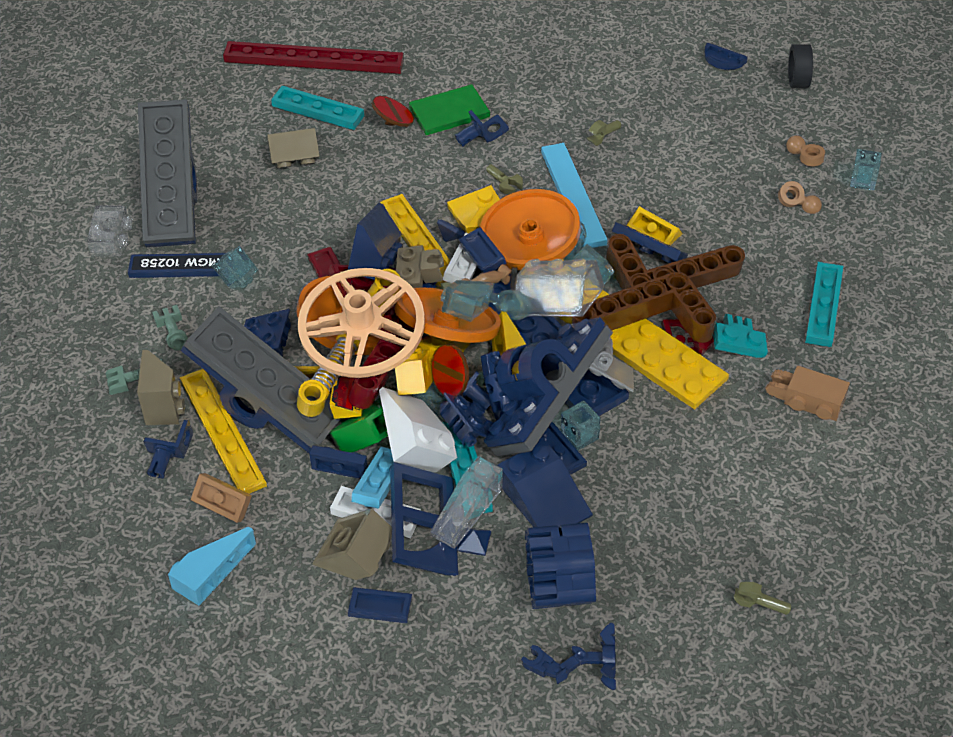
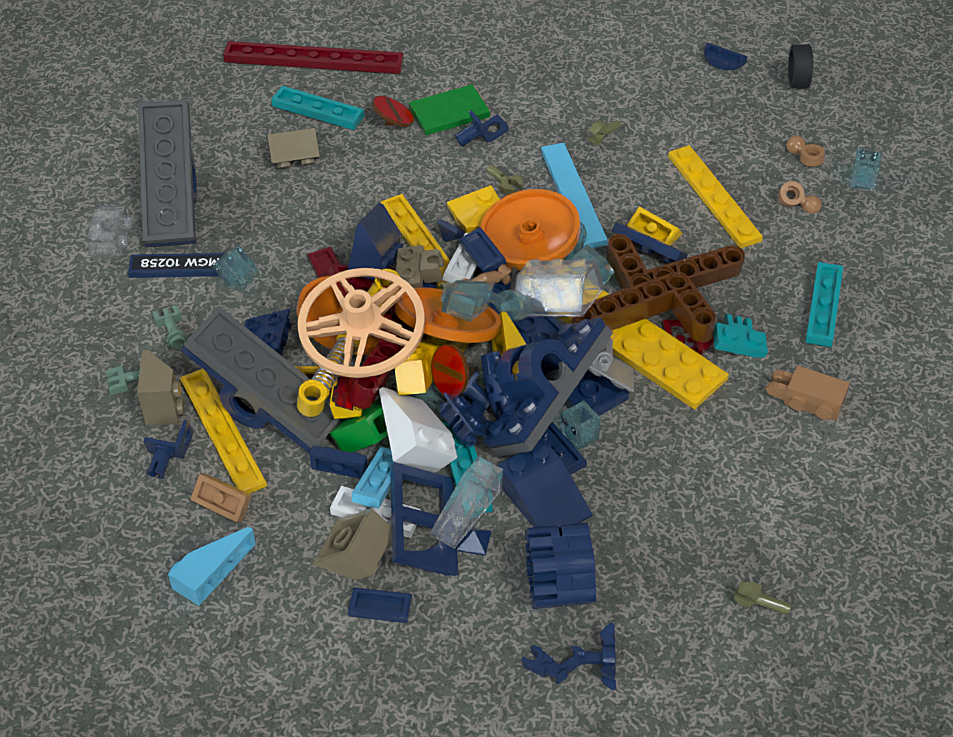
(715, 197): none -> yellow plate

